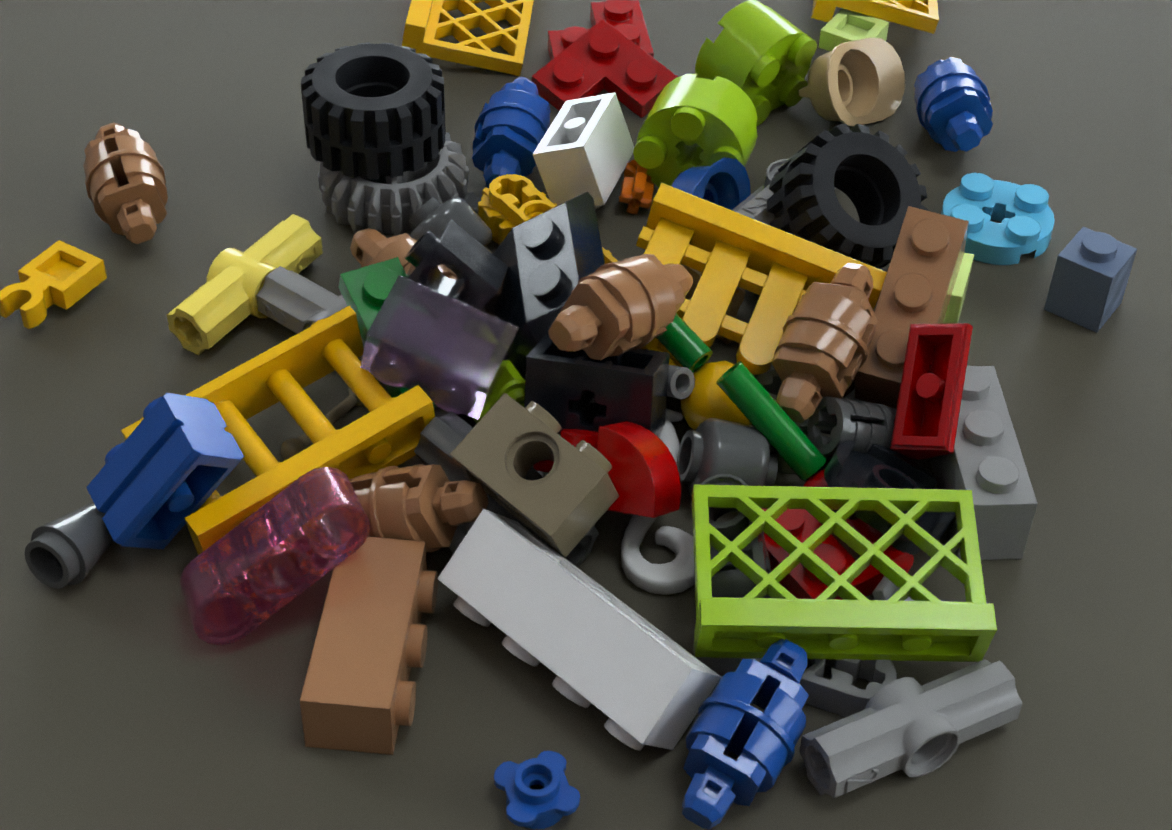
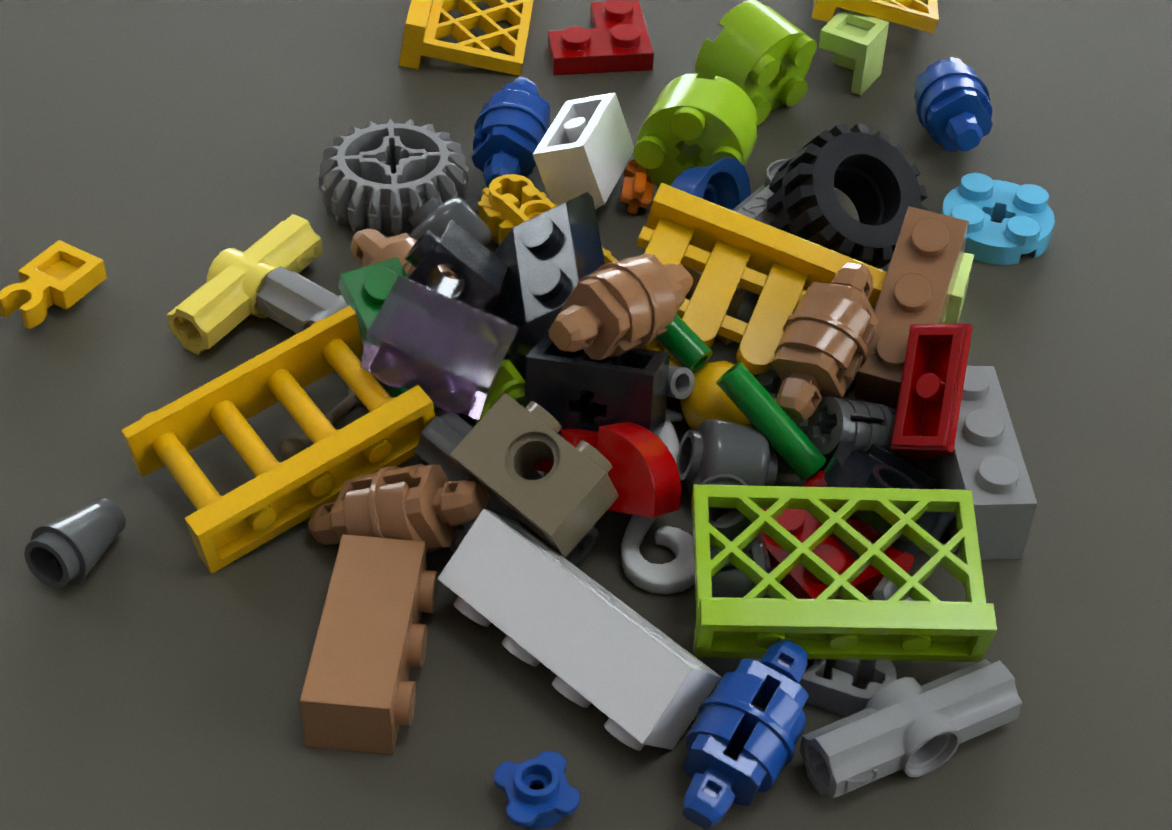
(125, 182): medium nougat piece -> none
(164, 470): blue brick -> none
(273, 556): clear pink beam -> none
(374, 110): black tyre -> none
(603, 61): red plate -> none
(856, 82): tan piece -> none
(1090, 278): sand blue brick -> none

